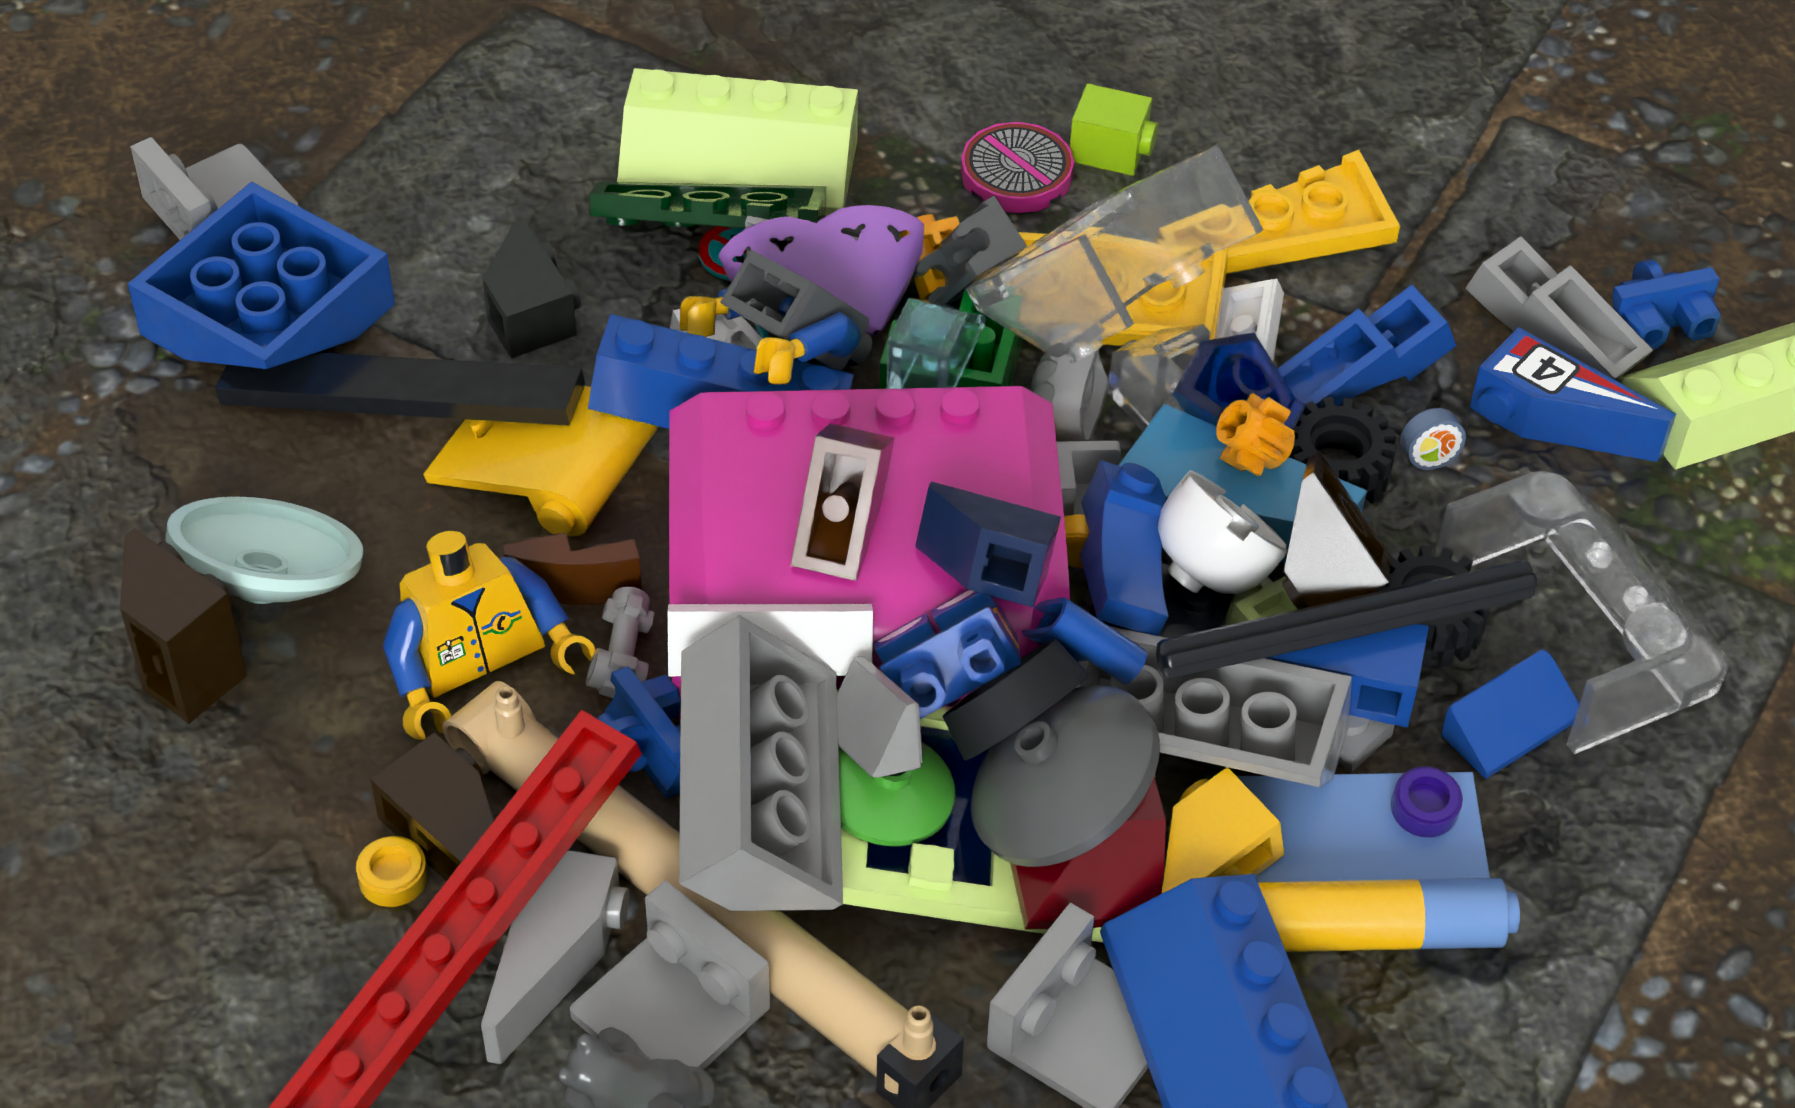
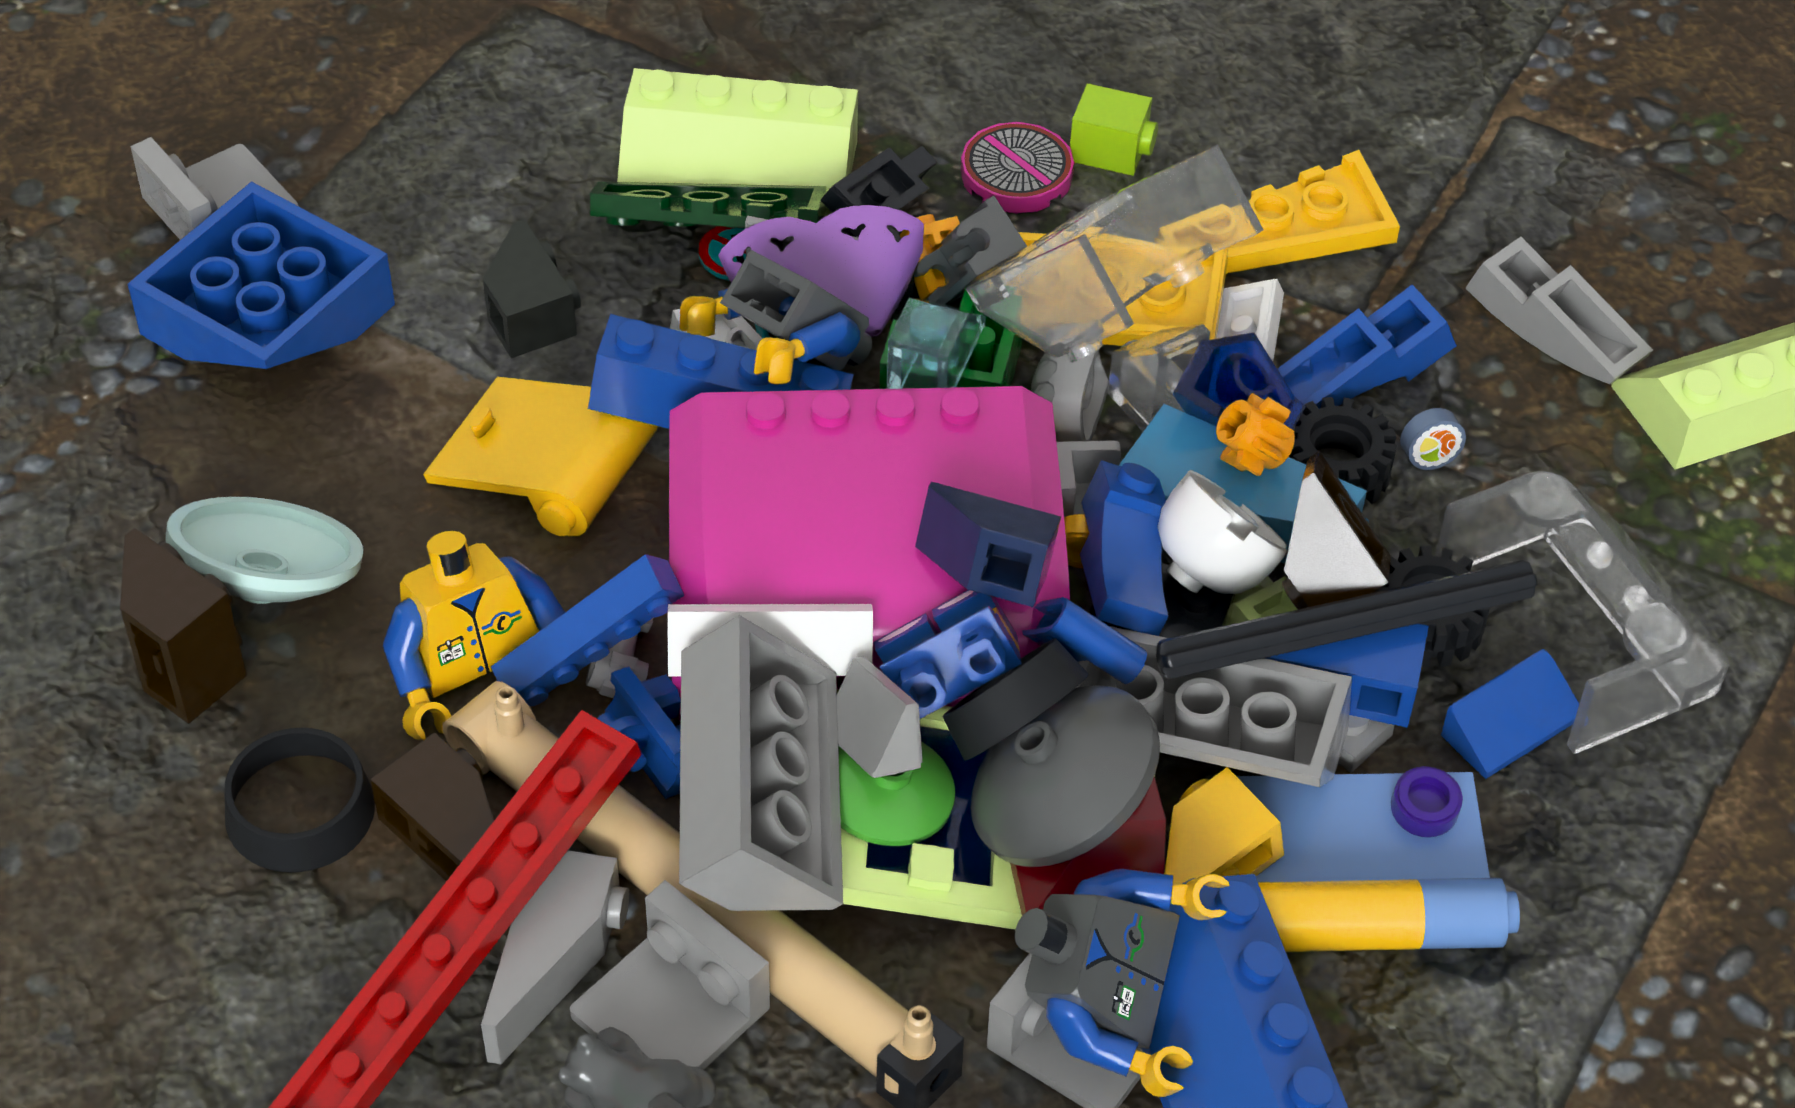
(303, 849): none -> black tyre
(392, 871): yellow tile -> none
(409, 388): black tile -> none
(579, 575): reddish brown slope -> none
(590, 629): none -> blue piece
(841, 500): slope -> none
(882, 182): none -> black hinge
(1105, 965): none -> torso
(1566, 402): blue slope -> none
(1663, 301): blue hips -> none

